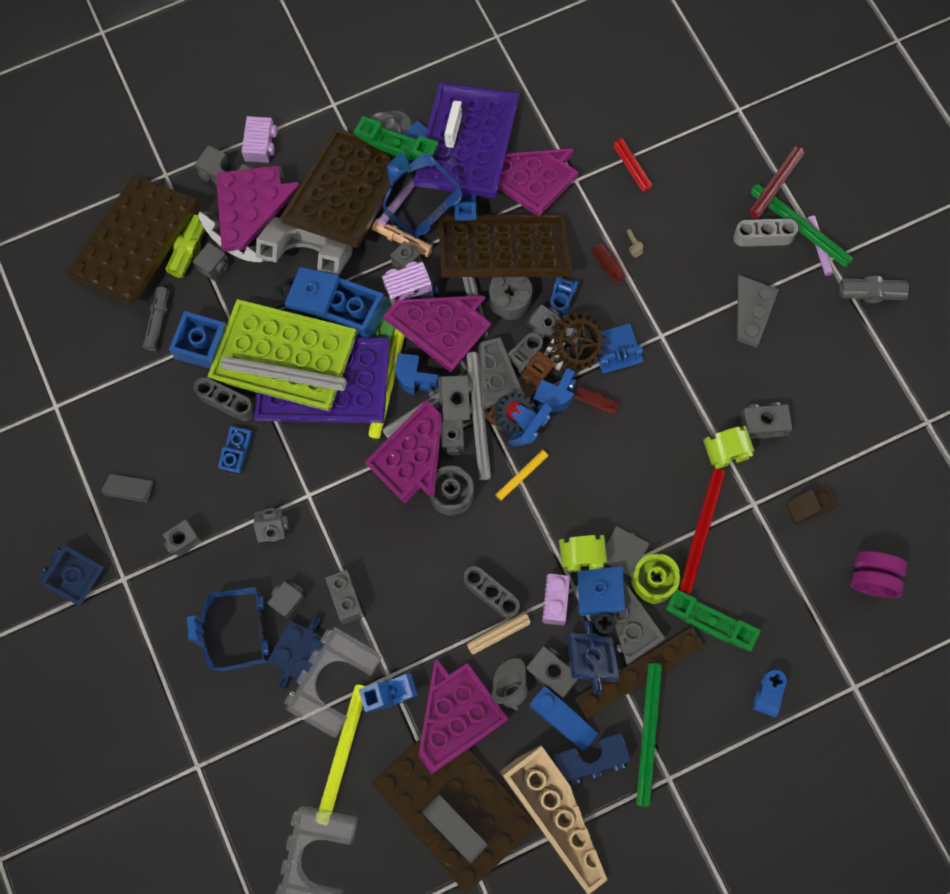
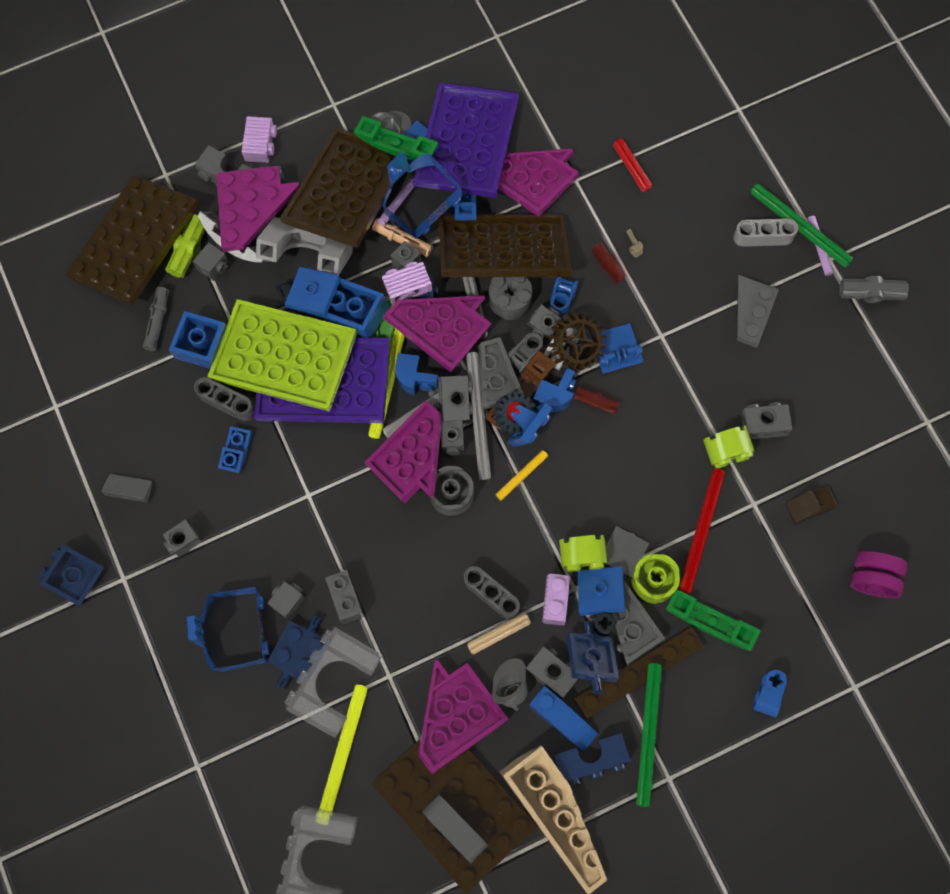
(270, 525): dark grey brick -> none
(284, 373): light grey axle -> none
(388, 693): blue brick -> none
(453, 124): white tile -> none
(776, 182): dark red axle -> none

